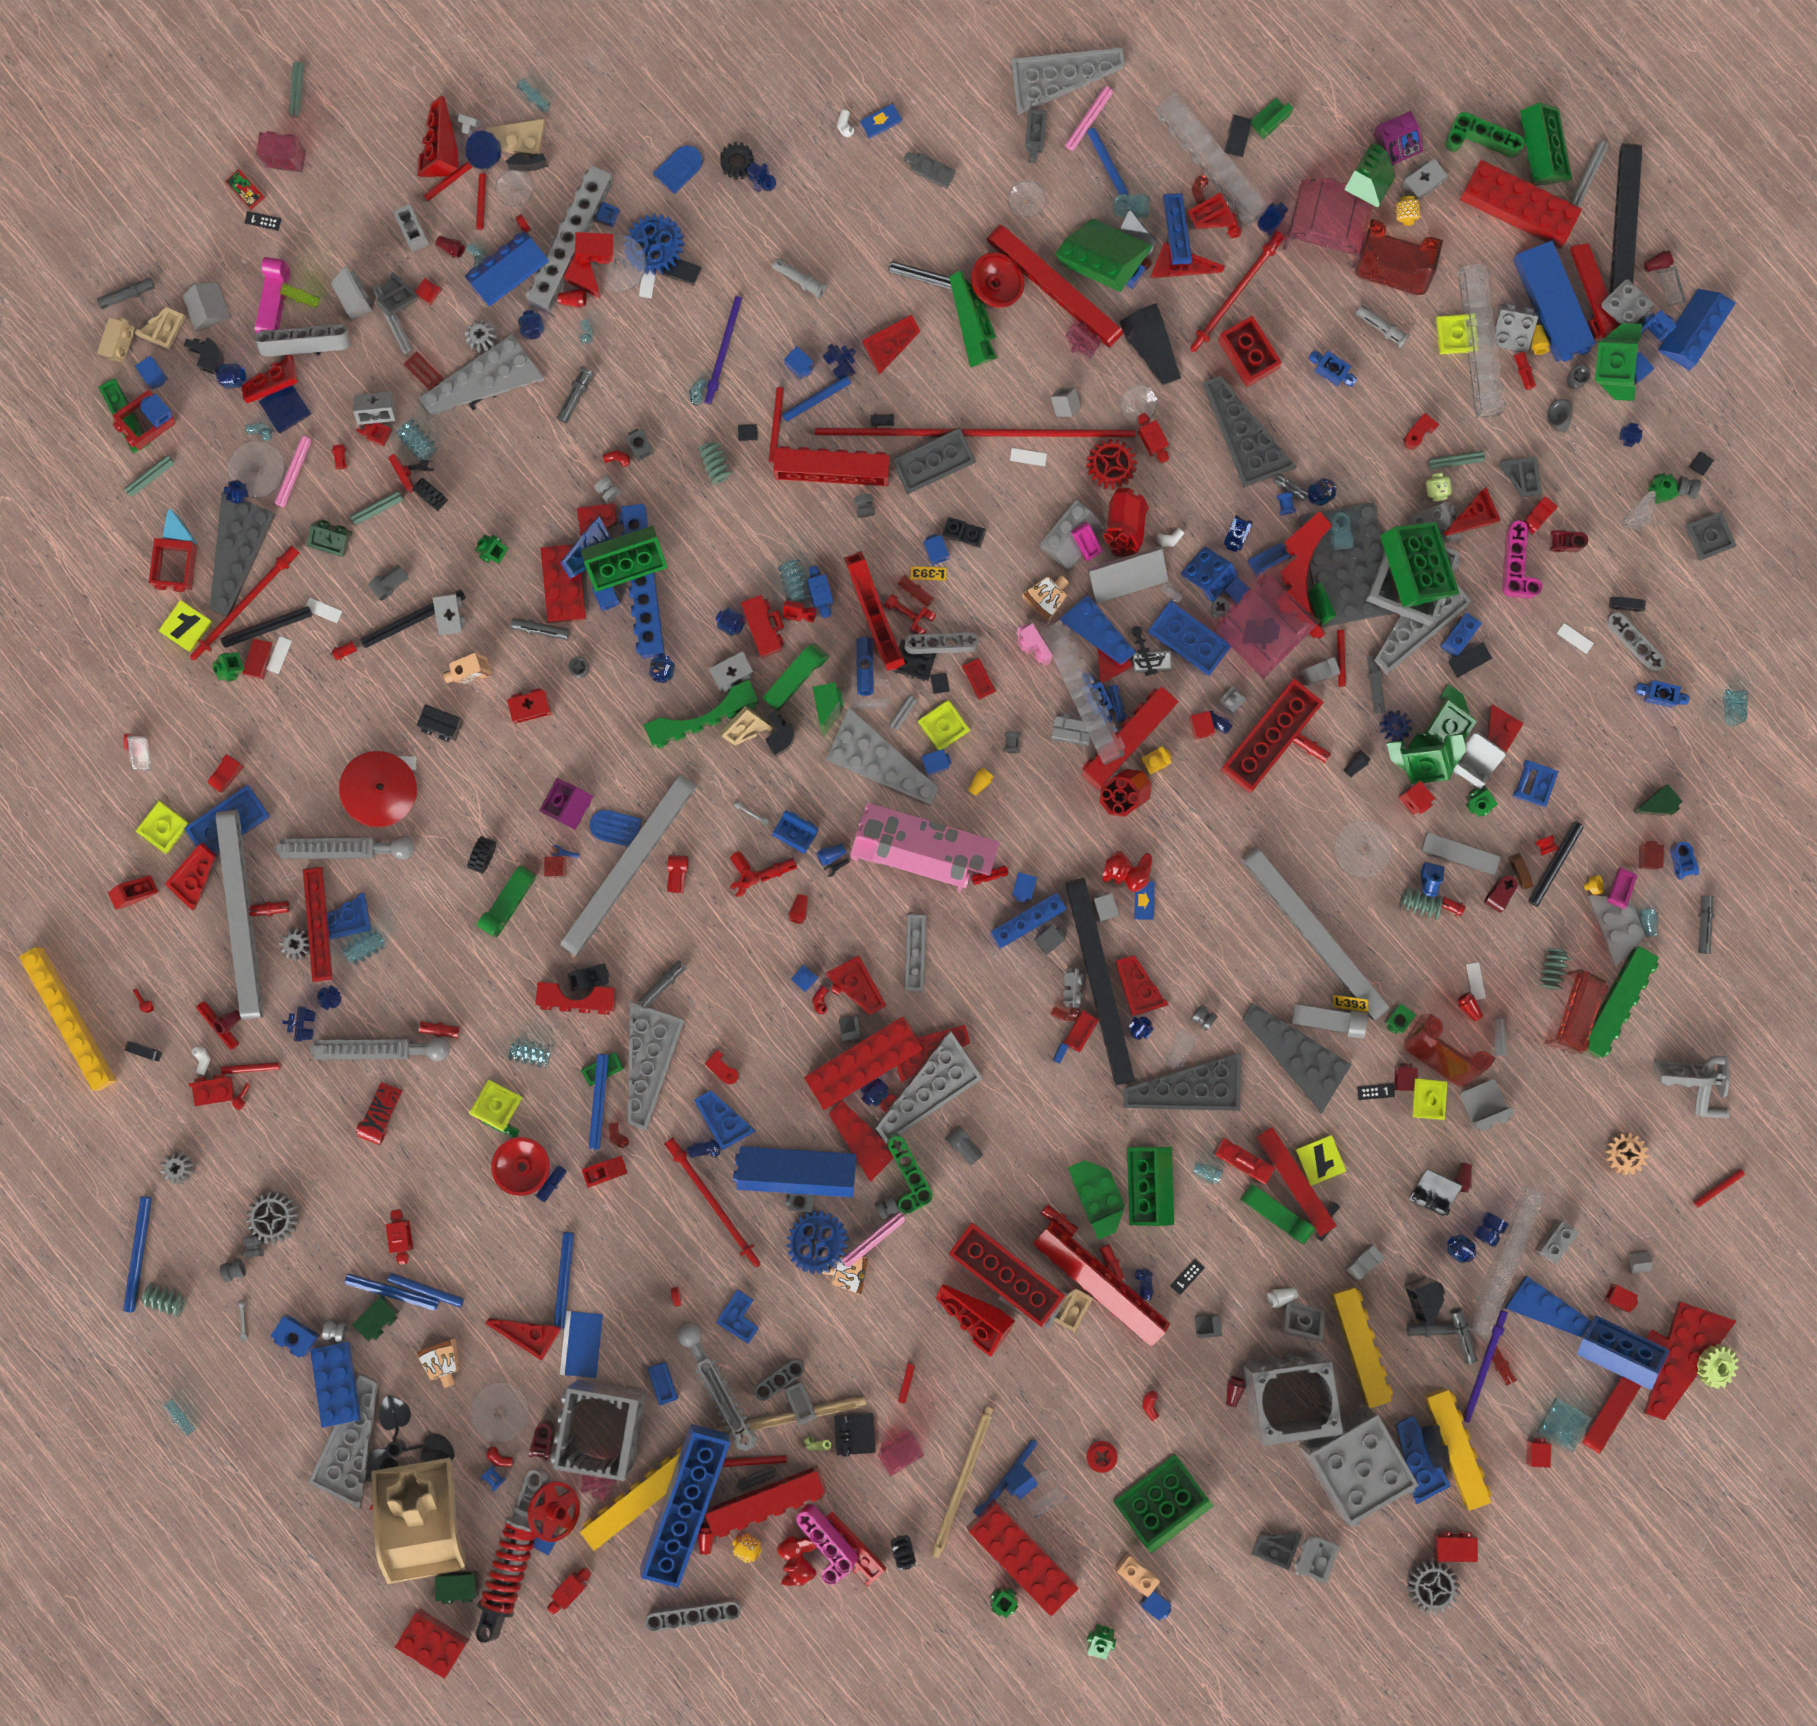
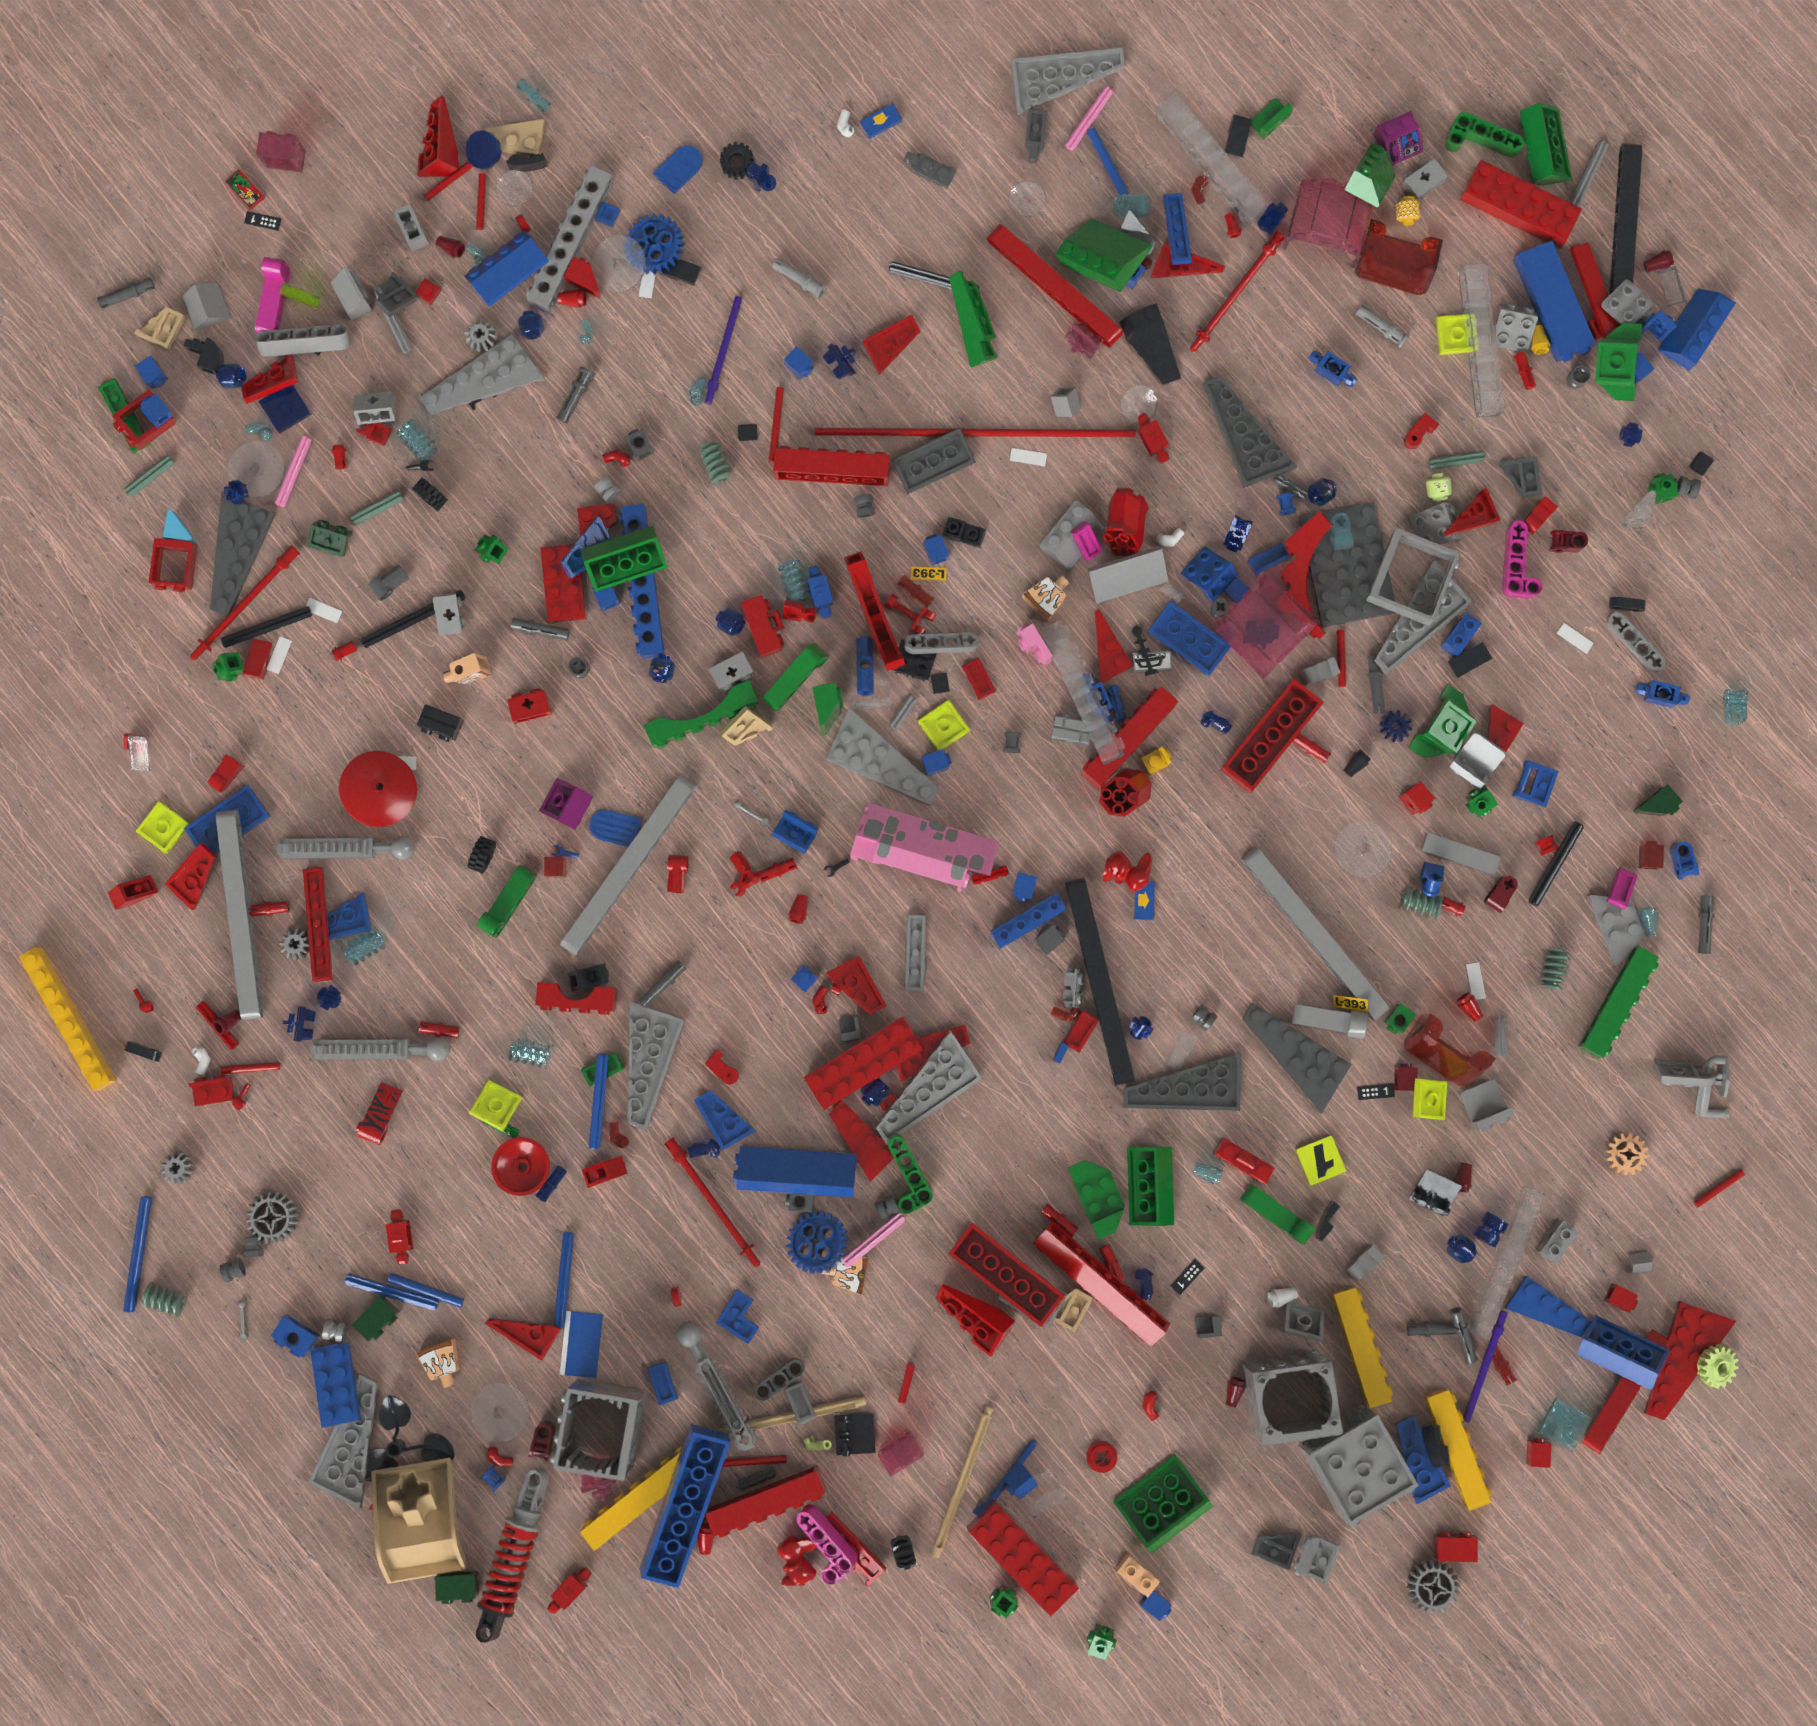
(116, 339): tan brick -> none
(179, 1417): clear light blue pin -> none
(185, 626): neon yellow tile -> none
(296, 89): sand green axle -> none
(402, 471): red plate -> none
(431, 1643): red brick -> none
(434, 383): clear red tile -> none
(468, 124): light grey tile -> none
(544, 1546): blue tile -> none
(553, 1511): red wheel -> none
(593, 247): red brick -> none
(686, 1621): light grey beam -> none
(746, 1547): yellow head -> none
(783, 738): black brick -> none
(816, 398): blue piece -> none
(829, 854): blue cone -> none
(882, 420): black pin -> none
(961, 1141): dark grey piece -> none
(980, 781): yellow cone -> none
(1005, 276): red dish -> none
(1094, 626): blue wing -> none
(1105, 459): red gear -> none
(1105, 906): light grey brick -> none
(1137, 986): red wing -> none
(1202, 725): red panel -> none
(1212, 213): red wing -> none
(1232, 699): light grey tile -> none
(1249, 351): red brick -> none
(1296, 1181): red tile -> none
(1321, 604): green tile -> none
(1419, 563): green slope -> none
(1426, 1299): black slope -> none
(1431, 762): green piece -> none
(1520, 871): reddish brown beam -> none
(1560, 414): dark grey piece -> none
(1579, 1012): clear red windscreen -> none
(1595, 885): yellow tile -> none
(1710, 536): dark grey plate -> none

